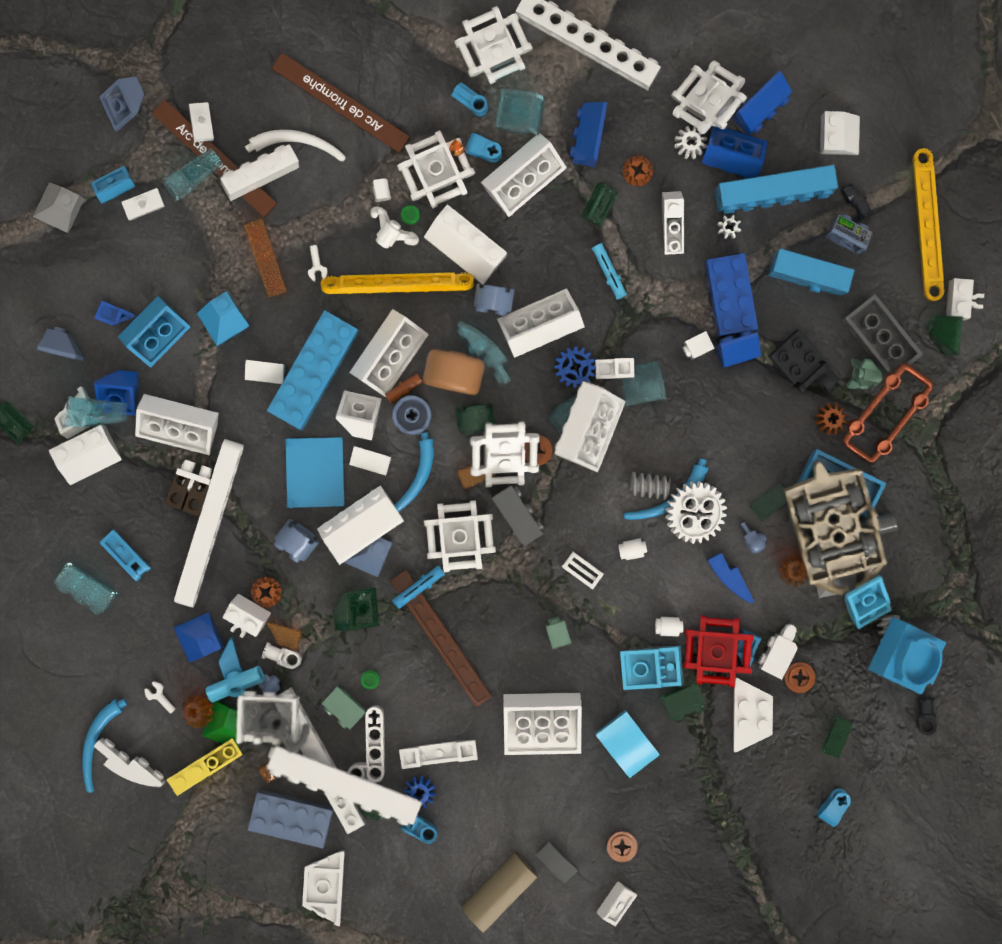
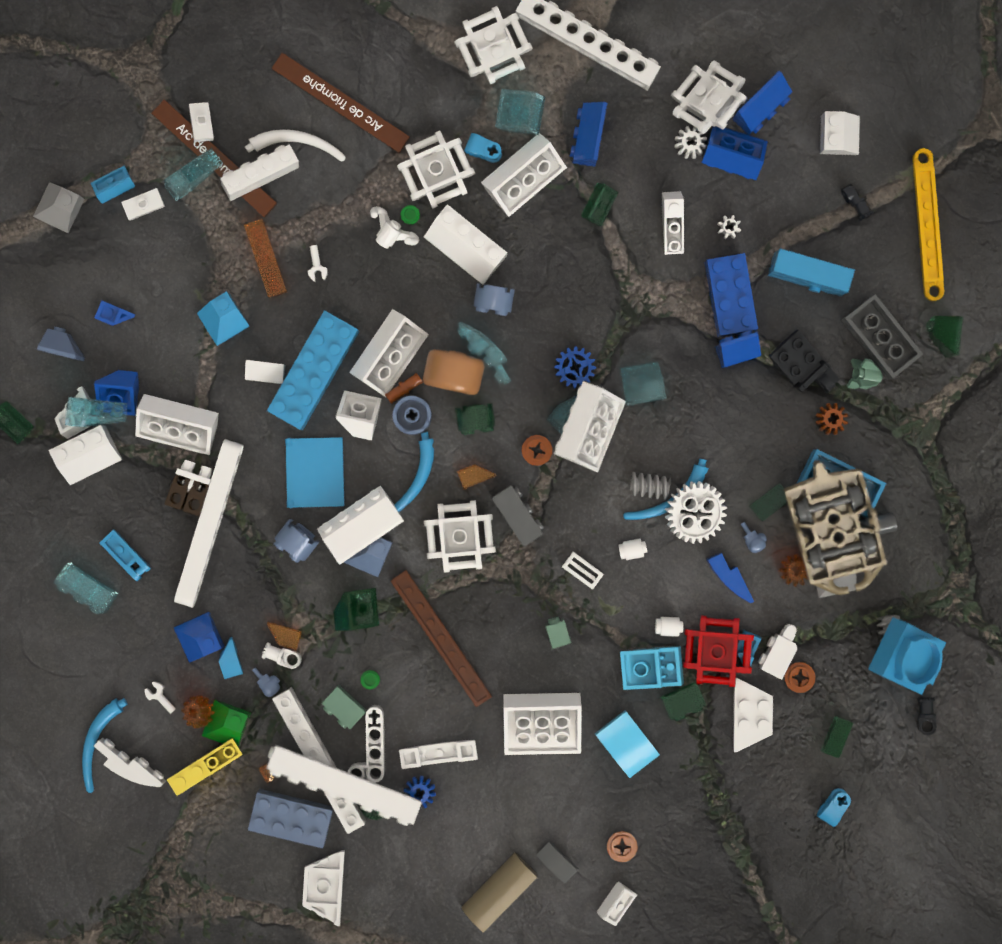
(122, 101): sand blue slope -> none
(153, 331): dark azure slope -> none
(235, 684): medium azure piece -> none
(246, 615): white brick -> none
(249, 705): window -> none
(273, 724): dark grey piece -> none
(275, 592): dark orange gear -> none
(370, 460): white slope -> none
(381, 190): white brick -> none
(397, 283): yellow plate -> none
(401, 599): dark azure pin -> none
(418, 829): dark azure piece -> none
(458, 147): clear orange hinge -> none
(469, 98): dark azure piece -> none
(504, 453): white brick -> none
(540, 322): white slope -> none
(600, 251): medium azure pin -> none
(615, 368): white slope -> none
(640, 179): dark orange gear -> none
(698, 346): white brick -> none
(776, 188): dark azure brick -> none
(849, 234): sand blue slope -> none
(868, 602): medium azure slope -> none
(891, 381): copper bar -> none
(960, 298): white brick -> none

